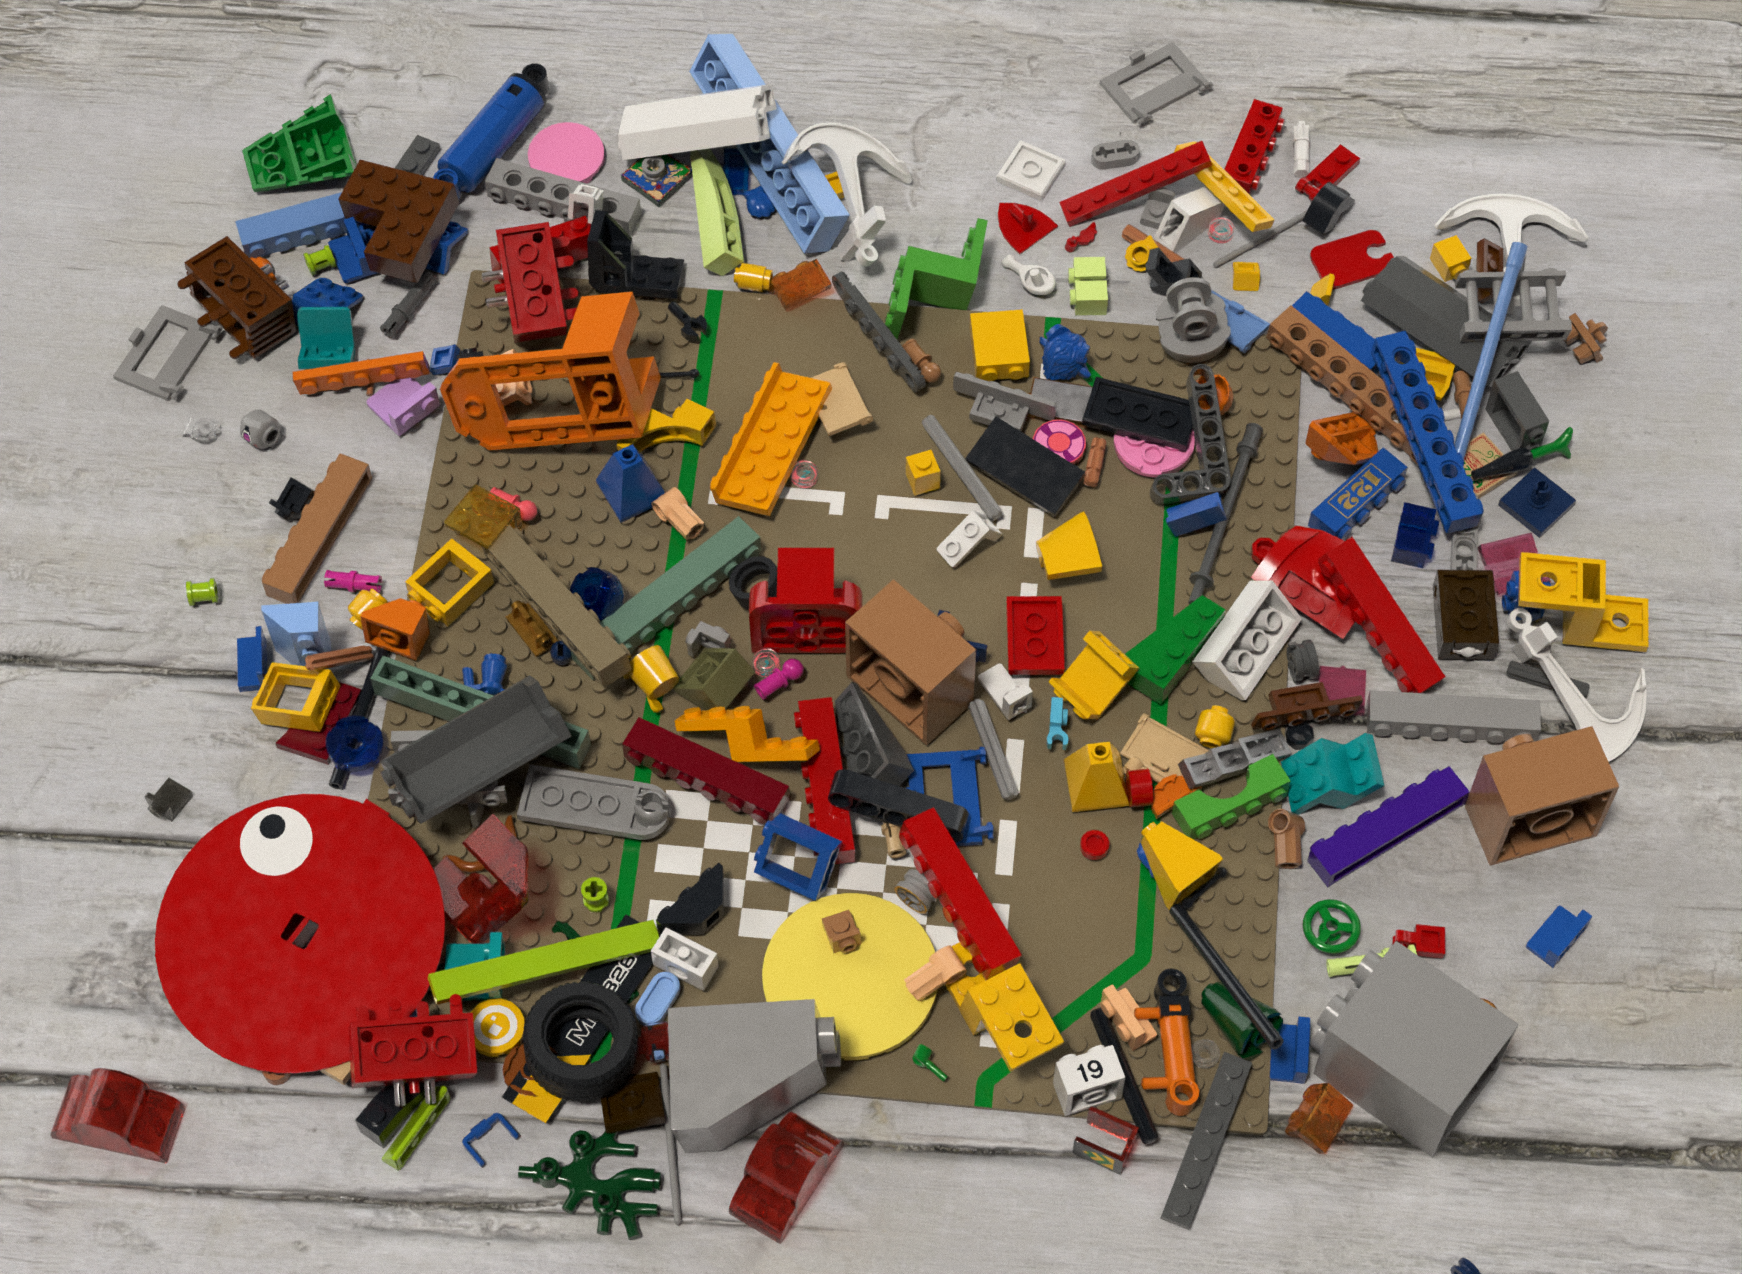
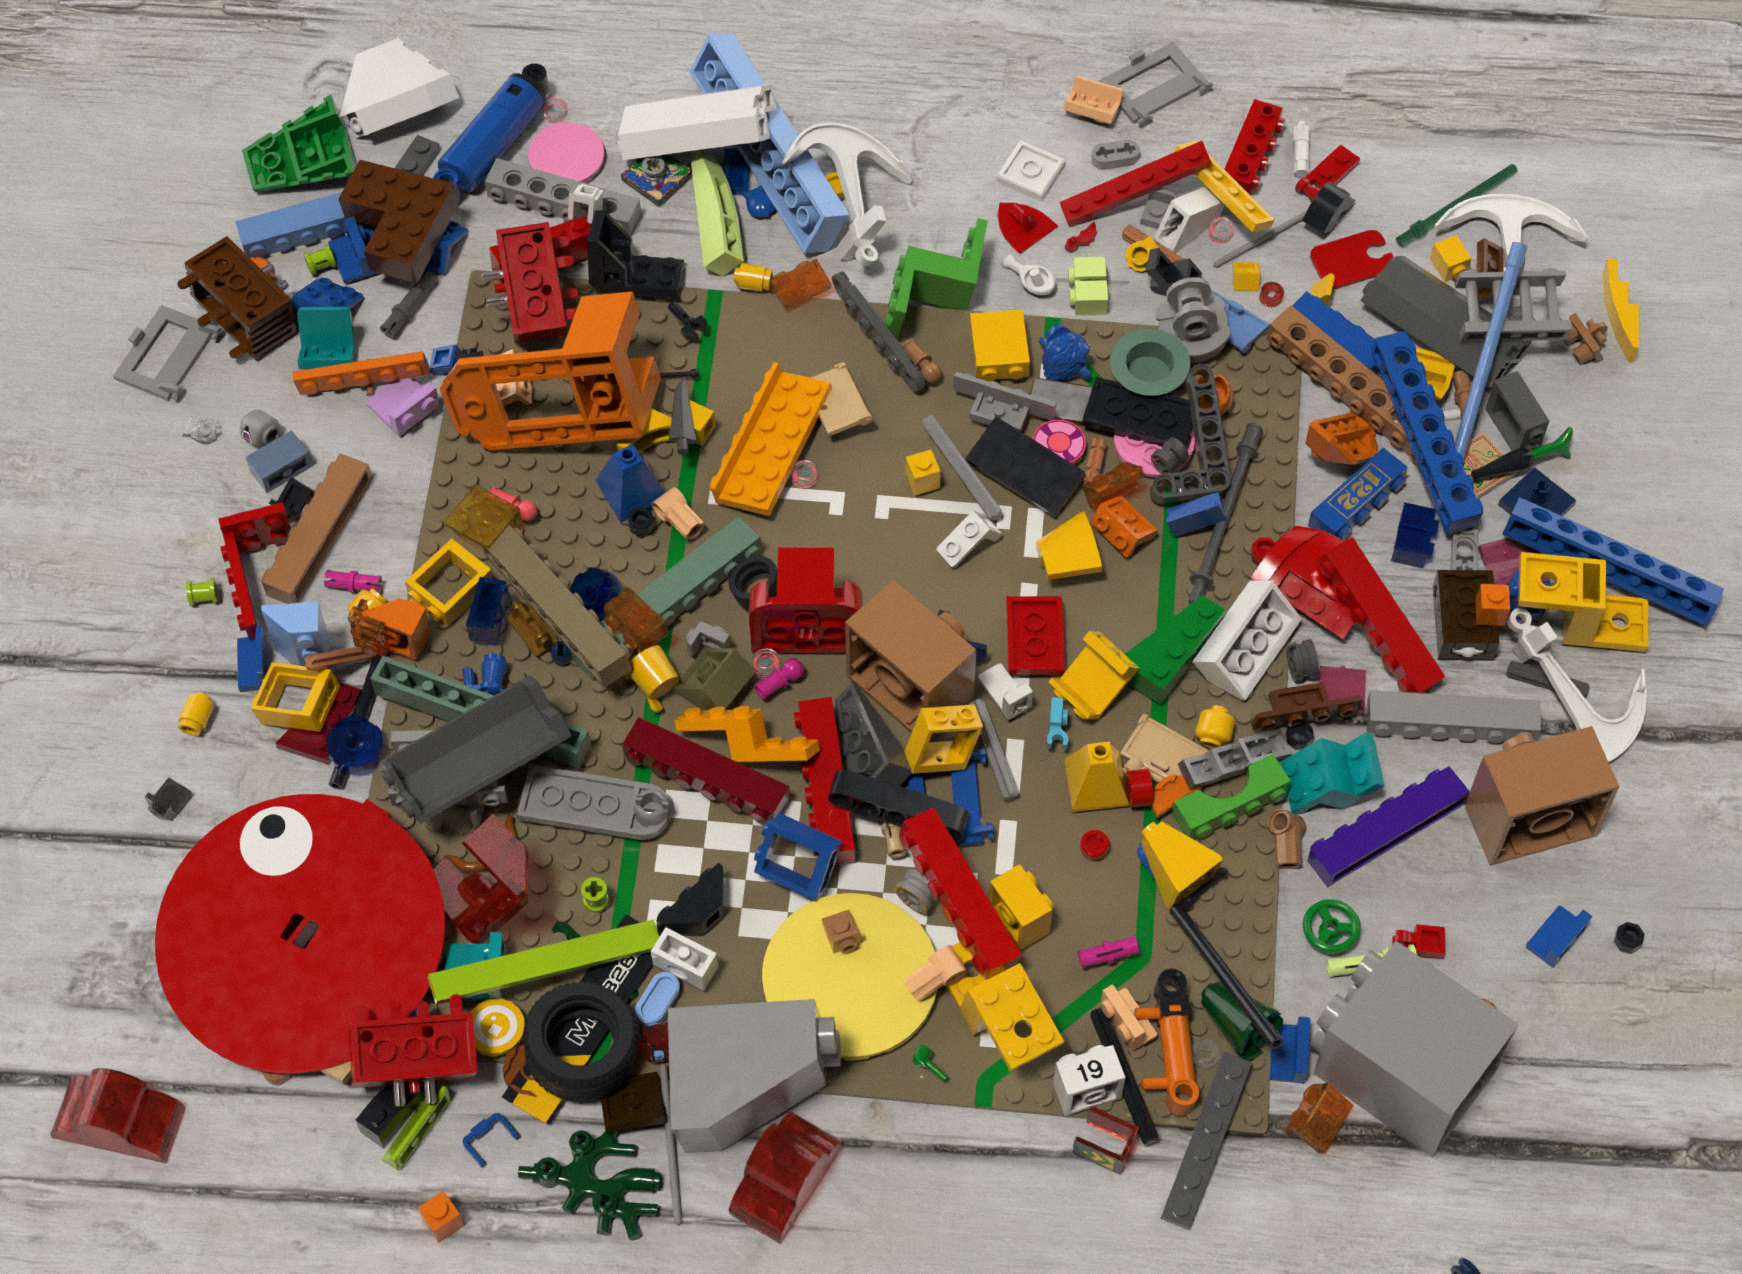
(195, 713): none -> yellow brick
(248, 533): none -> red bracket
(279, 461): none -> sand blue panel
(368, 632): none -> clear orange bracket
(392, 86): none -> white panel
(440, 1216): none -> orange brick
(488, 610): none -> clear blue piece
(555, 110): none -> clear tile
(635, 620): none -> clear orange brick
(640, 521): none -> black tile
(681, 423): none -> dark grey bar
(953, 754): none -> yellow window
(1021, 906): none -> yellow brick
(1094, 100): none -> light nougat bracket
(1112, 484): none -> clear orange bracket
(1122, 525): none -> orange bracket
(1127, 947): none -> dark pink pin
(1150, 362): none -> sand green hose
(1171, 454): none -> flat silver wheel
(1271, 301): none -> clear red bush
(1420, 227): none -> clear green bar
(1492, 604): none -> orange brick
(1621, 314): none -> yellow slope
(1624, 565): none -> blue brick
(1629, 937): none -> black tile

